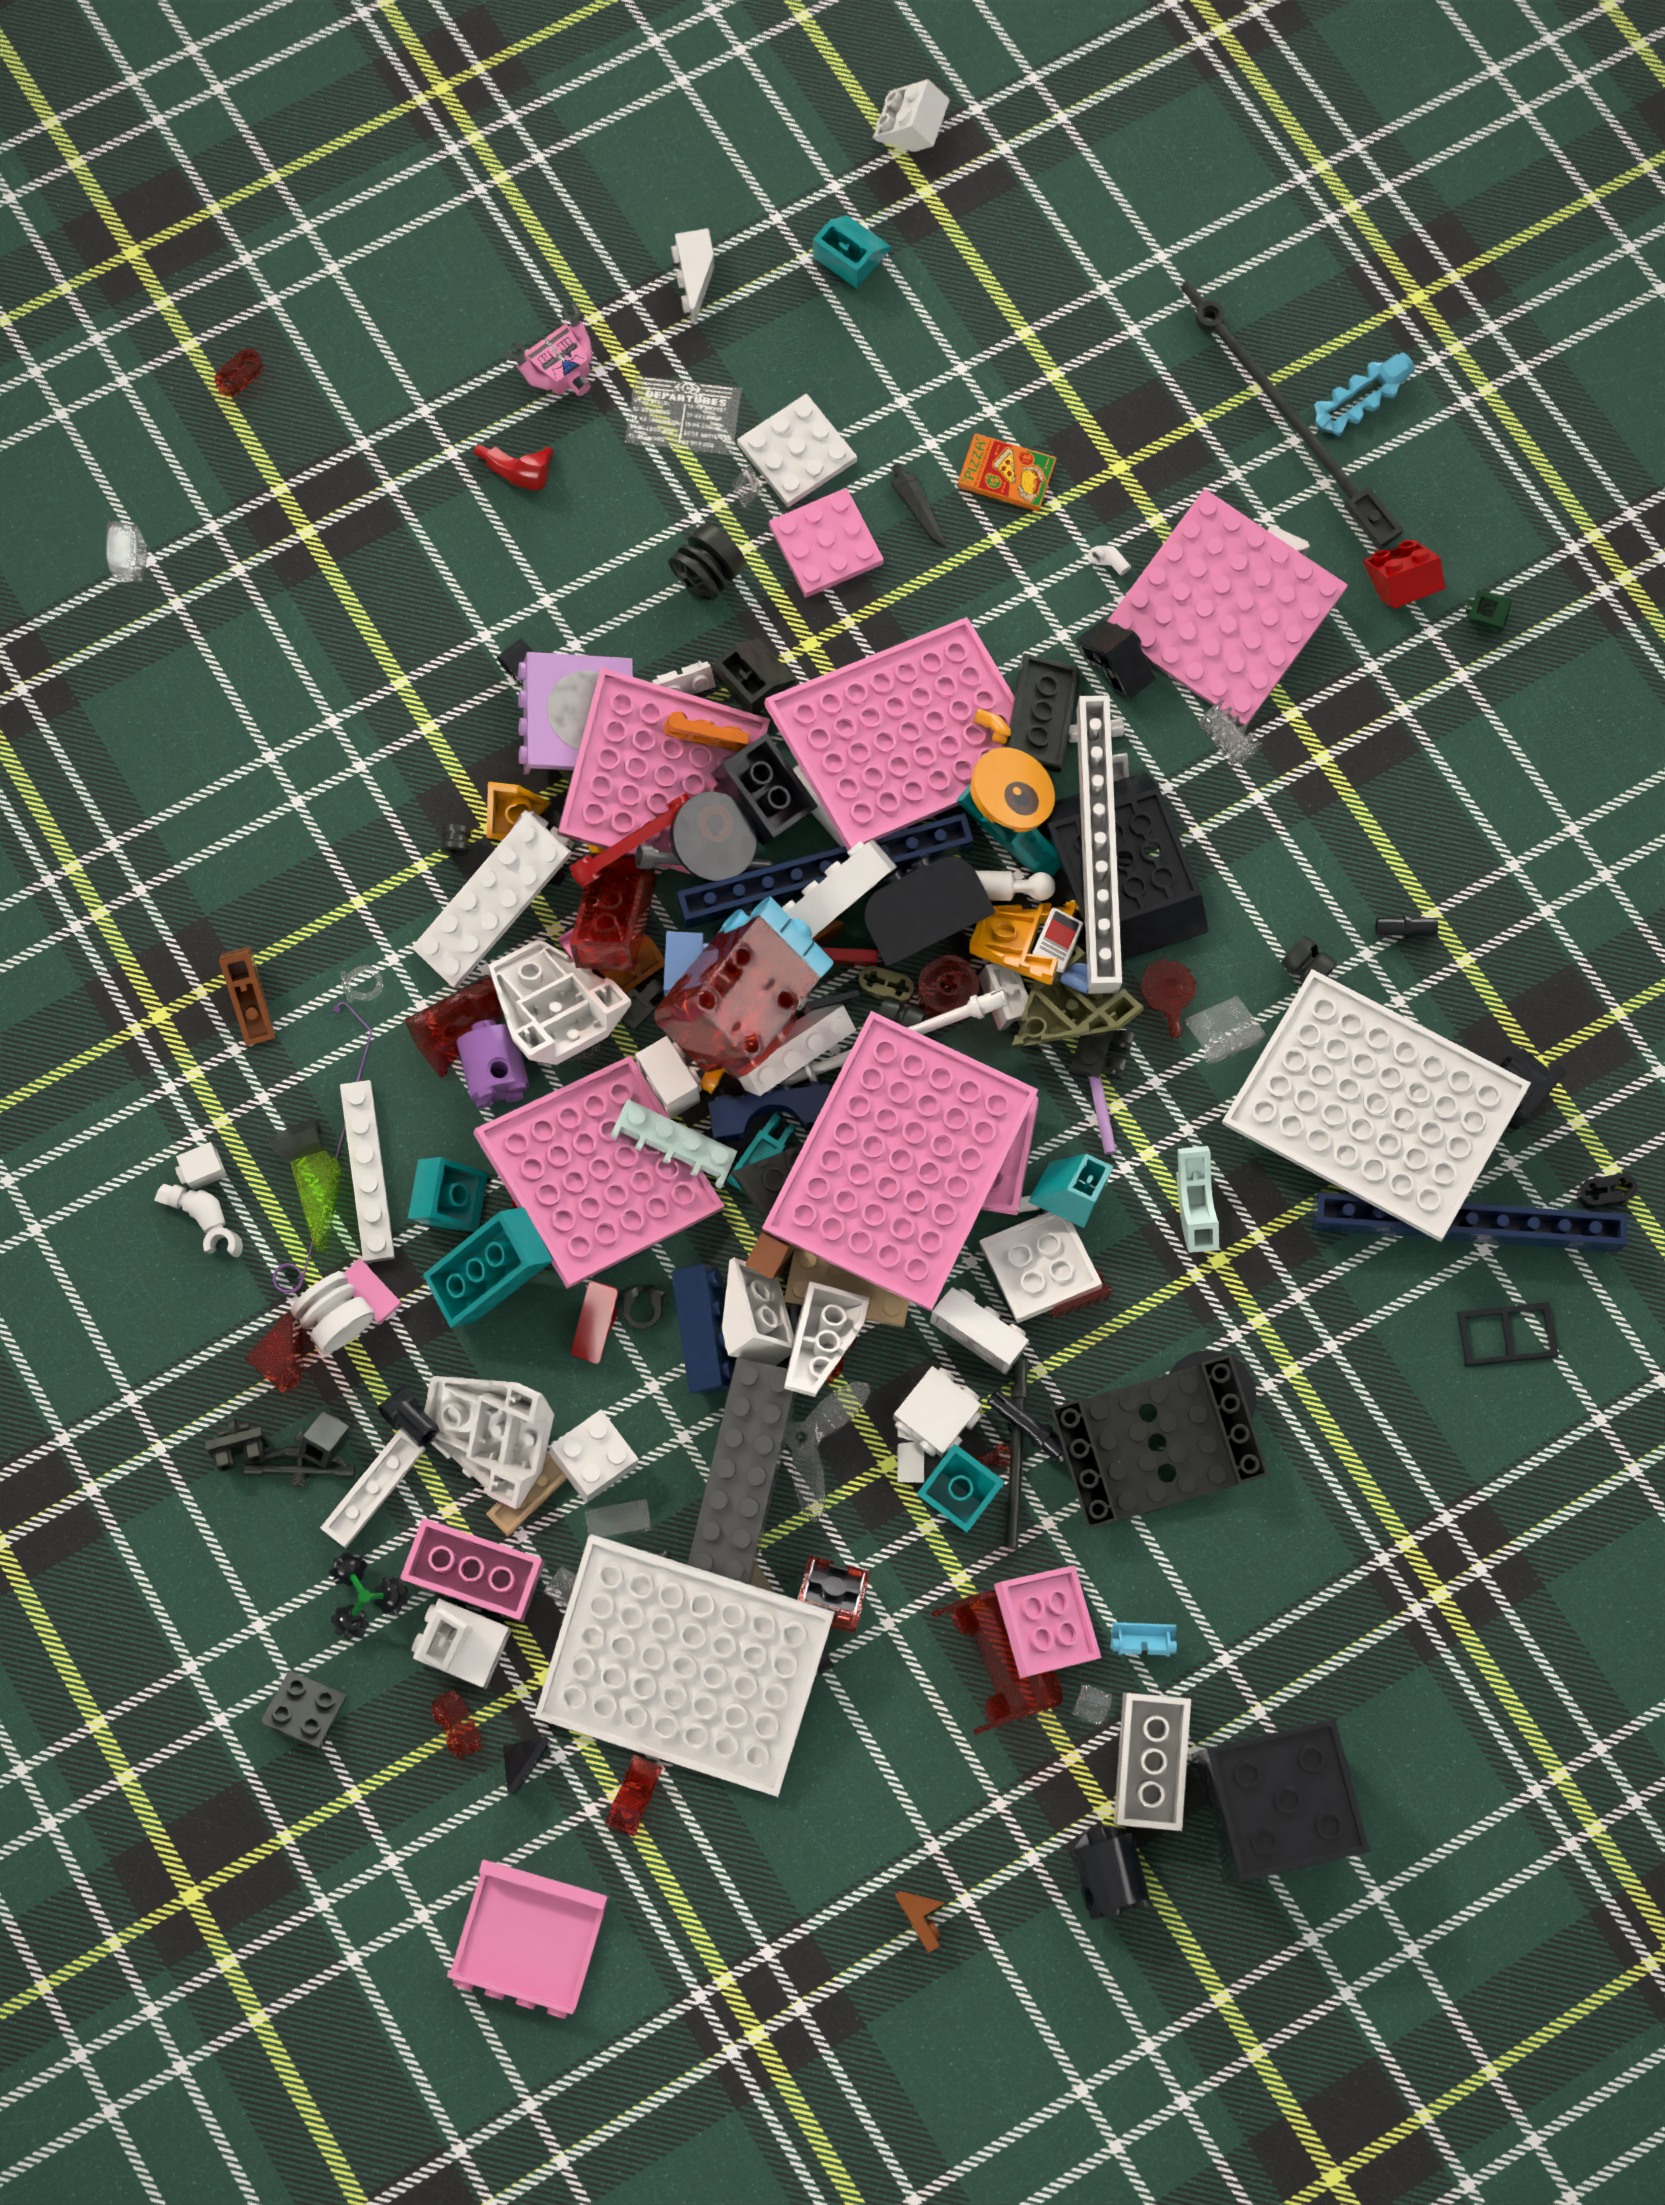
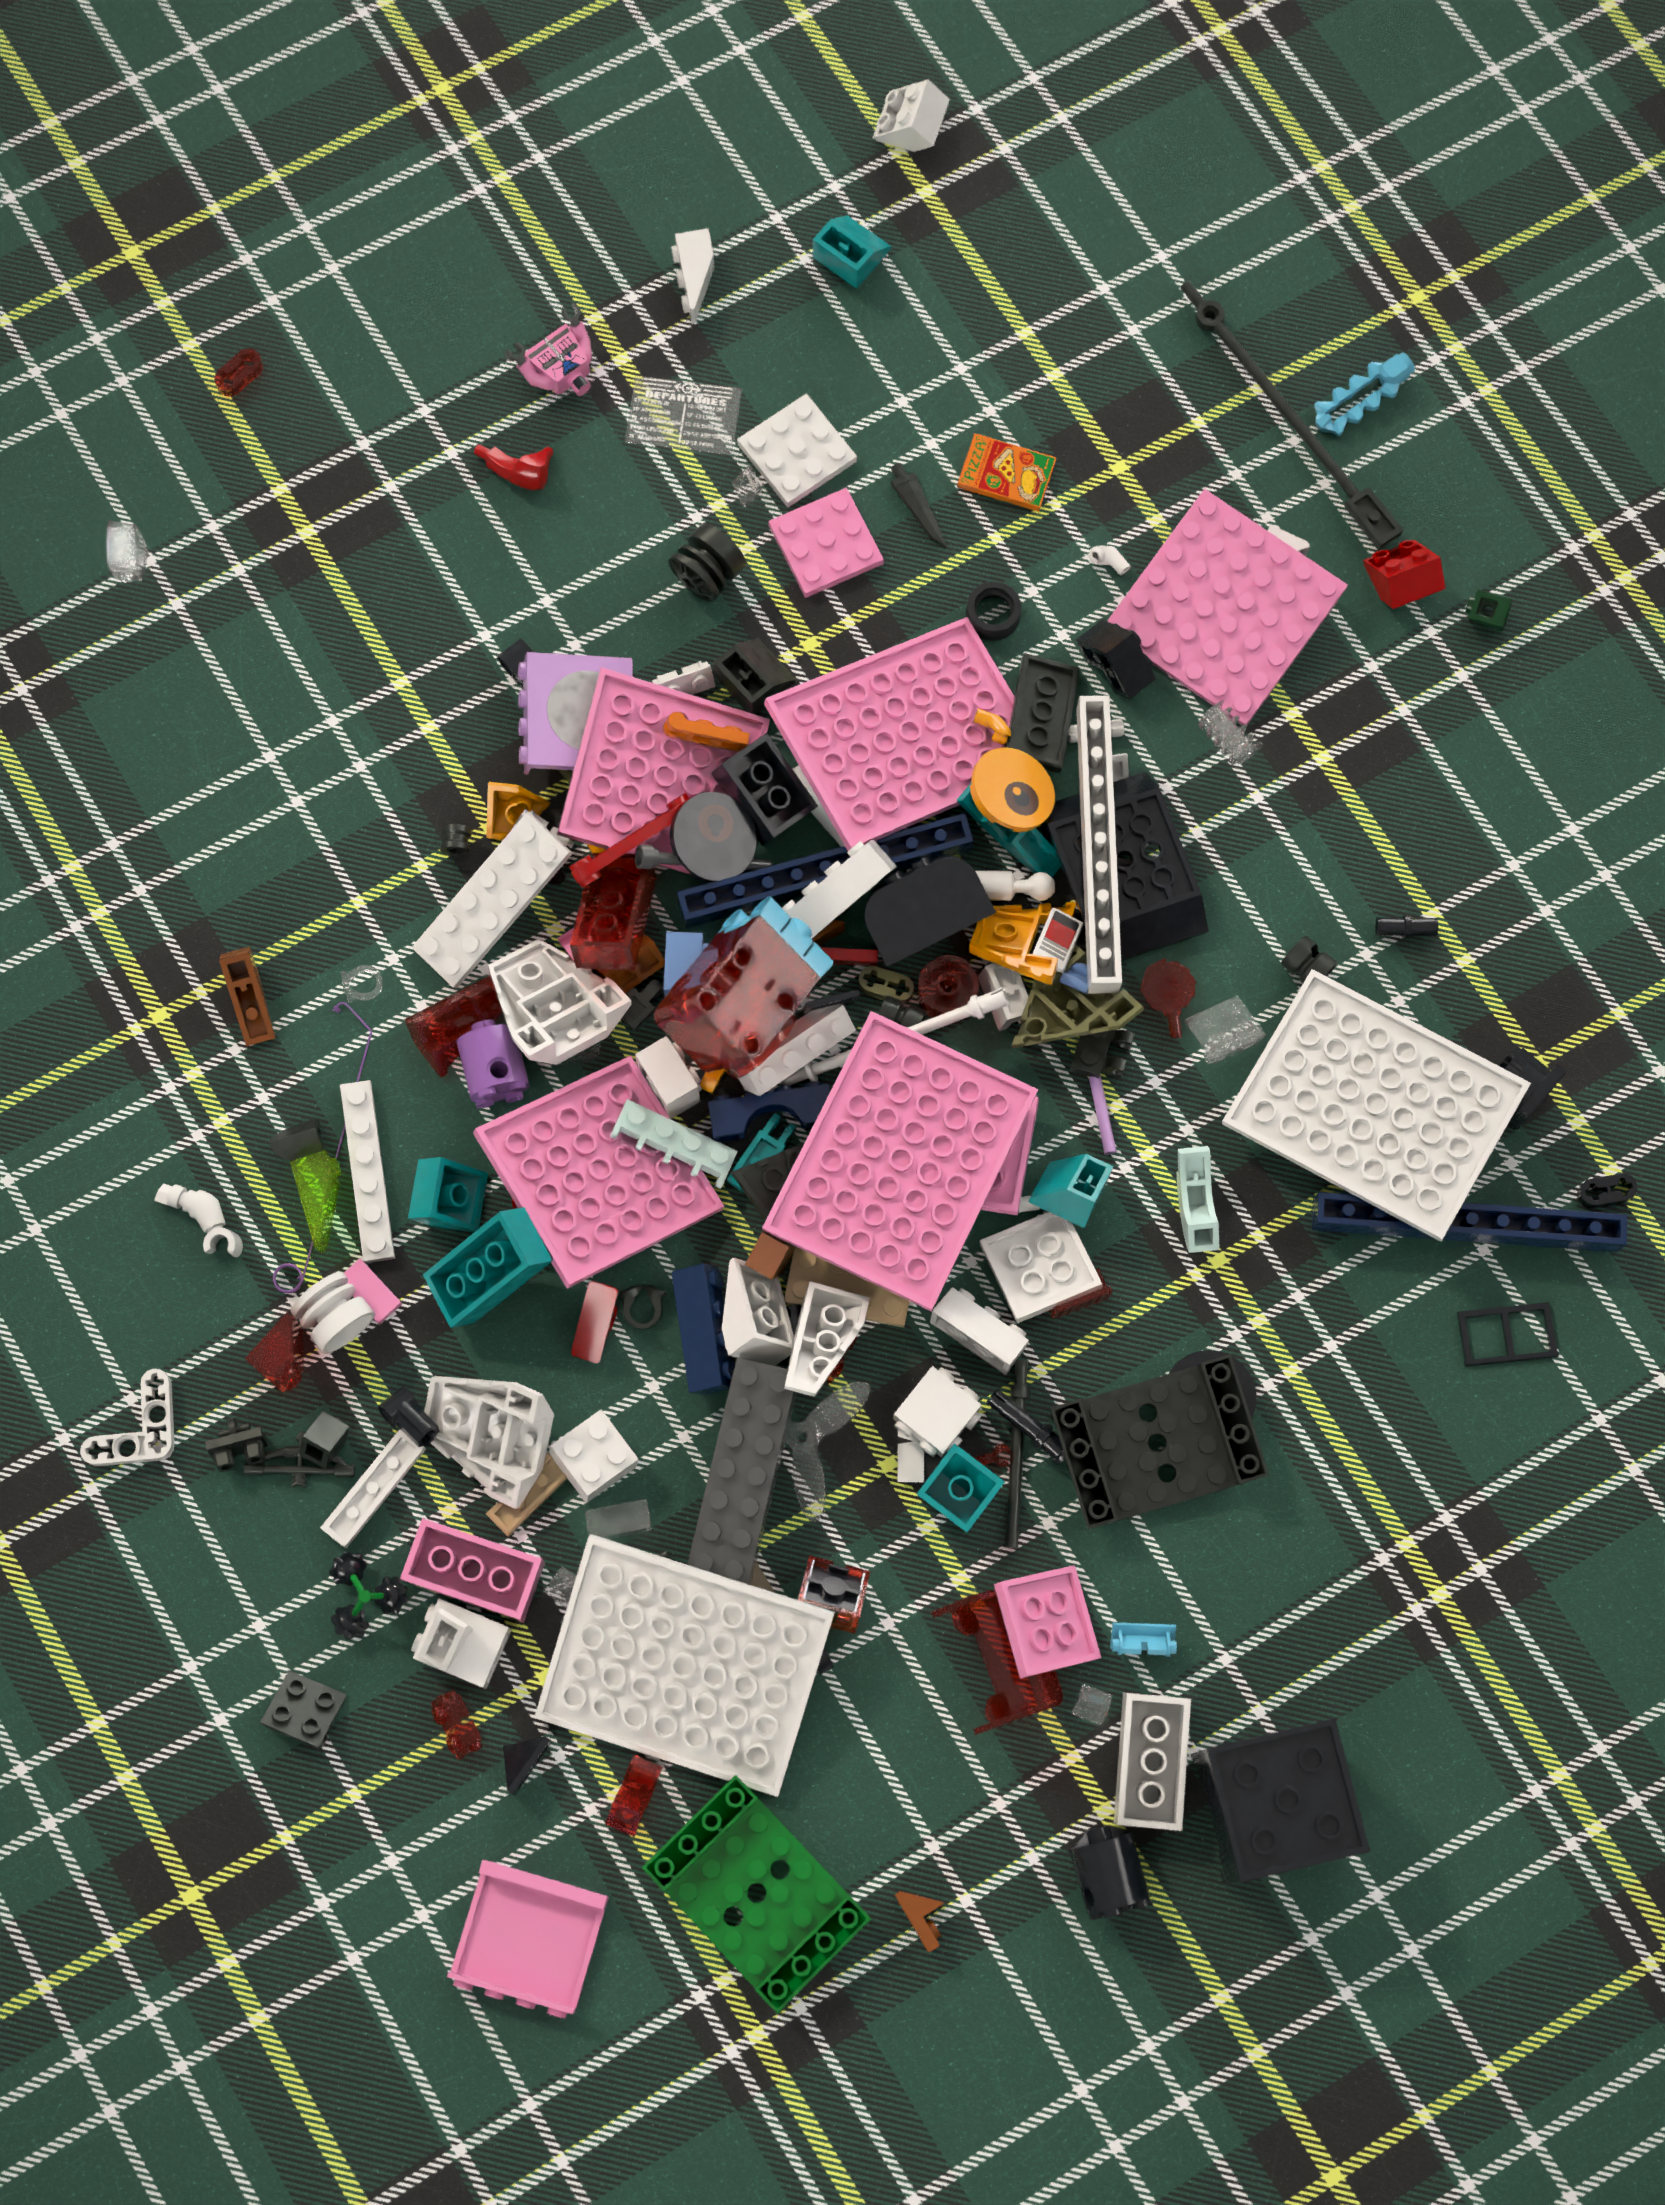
(144, 1439): none -> white beam
(200, 1166): white brick -> none
(796, 1924): none -> green slope
(996, 590): none -> black tyre

